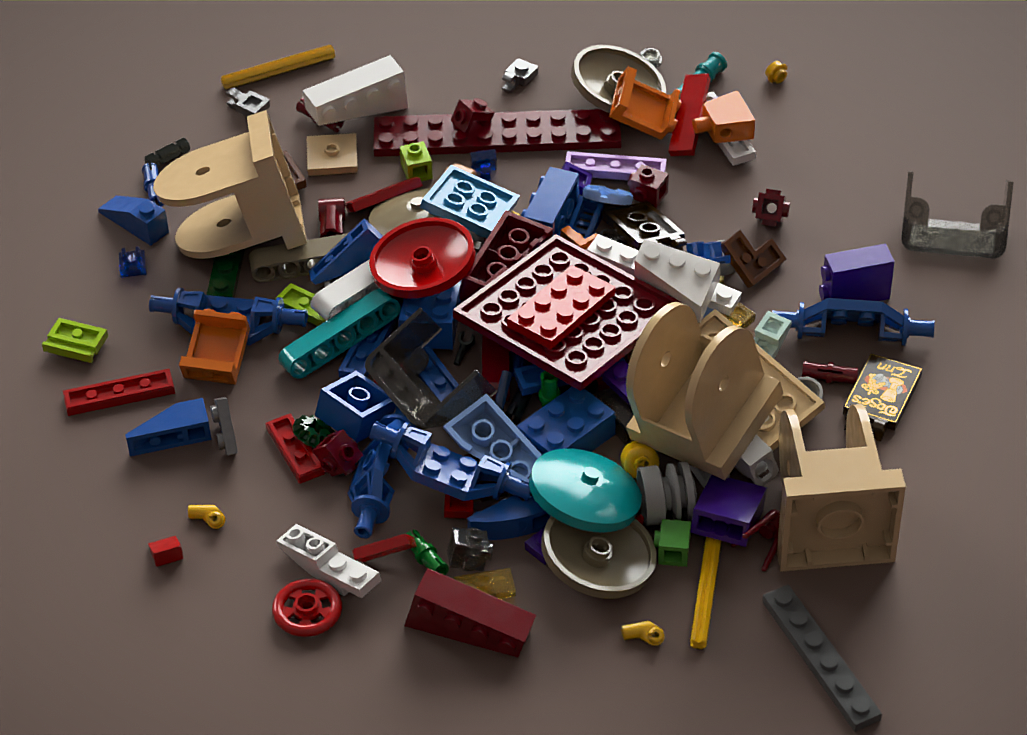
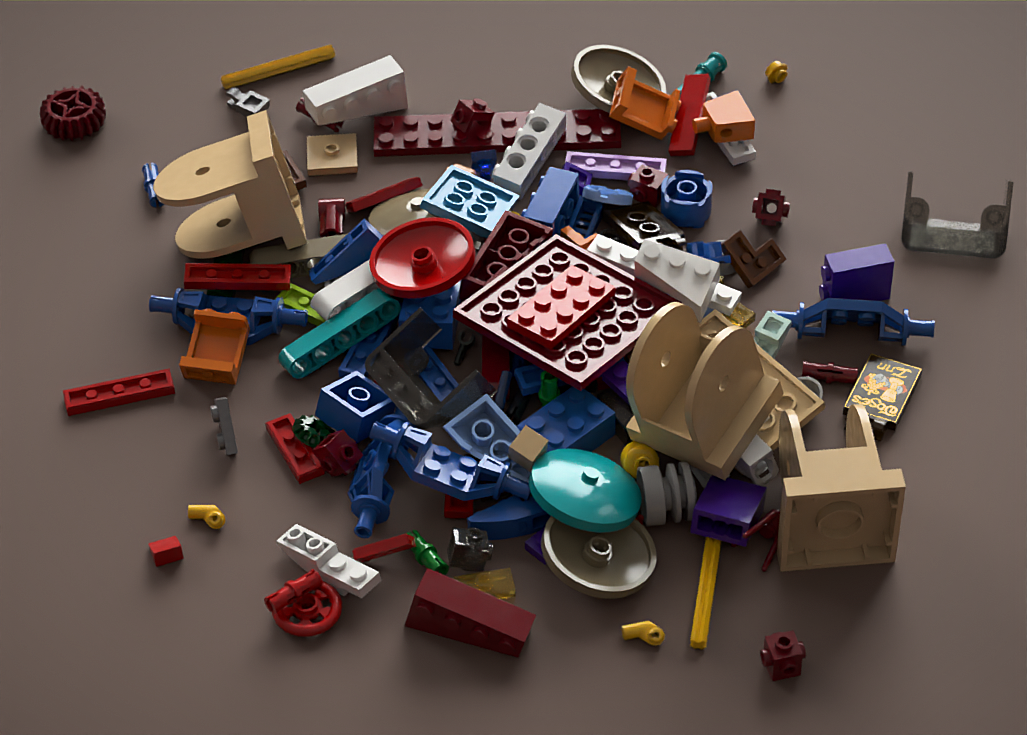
(72, 113): none -> dark red gear
(75, 340): lime plate -> none
(132, 262): clear blue tile -> none
(137, 216): blue slope -> none
(167, 152): pearl dark grey axle -> none
(174, 427): blue slope -> none
(237, 276): none -> red plate
(293, 591): none -> red pin
(416, 161): lime brick -> none
(519, 73): flat silver plate -> none
(527, 448): none -> tan piece
(530, 149): none -> white brick
(652, 56): clear smoke plate -> none
(673, 542): bright green brick -> none
(686, 198): none -> blue brick
(783, 655): none -> dark red brick
(822, 658): dark grey plate -> none

